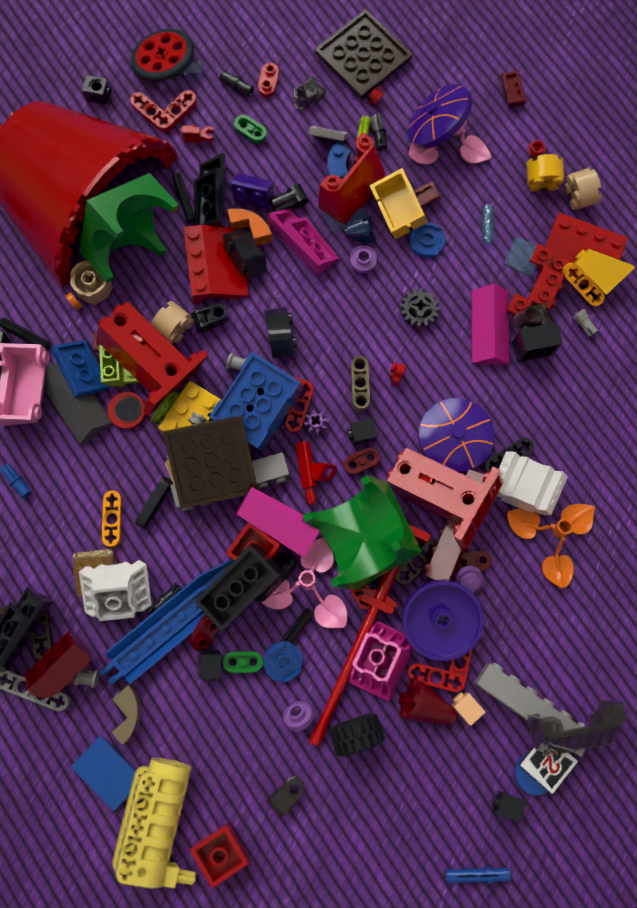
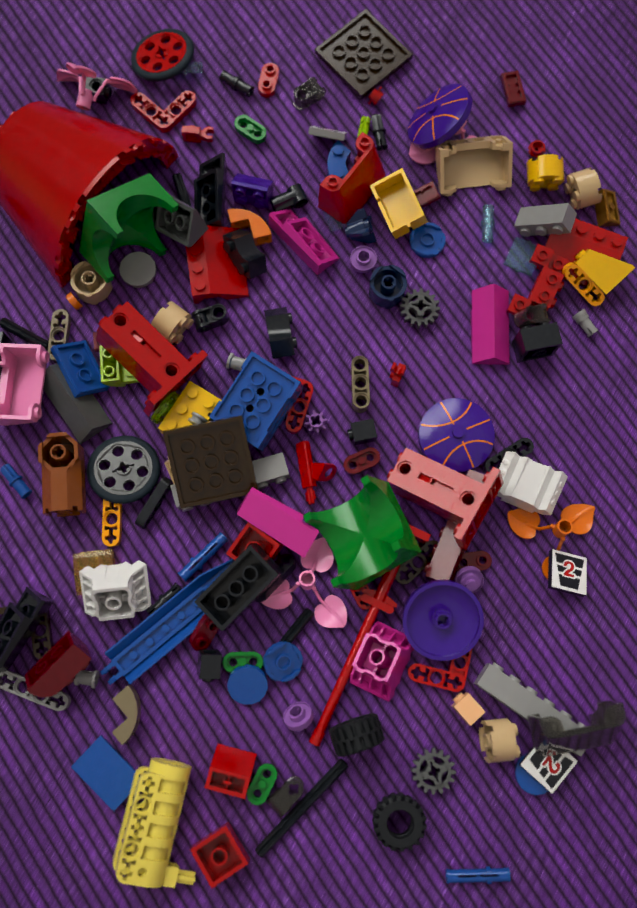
(55, 328): none -> dark tan beam
(62, 475): none -> dark orange brick
(85, 95): none -> bright pink plant
(117, 493): none -> wedge
(126, 410): tile -> none
(138, 269): none -> light grey tile
(182, 225): none -> dark grey slope
(185, 573): none -> blue pin
(230, 771): none -> red slope
(247, 684): none -> blue tile
(262, 783): none -> green plate
(301, 808): none -> black axle
(379, 282): none -> dark blue brick
(407, 838): none -> black tyre
(424, 705): dark red cone -> none
(444, 766): none -> dark grey gear
(474, 163): none -> tan windscreen
(499, 740): none -> tan brick
(509, 806): black brick -> none
(545, 219): none -> light grey brick
(567, 573): none -> tile
(607, 209): none -> pearl gold slope

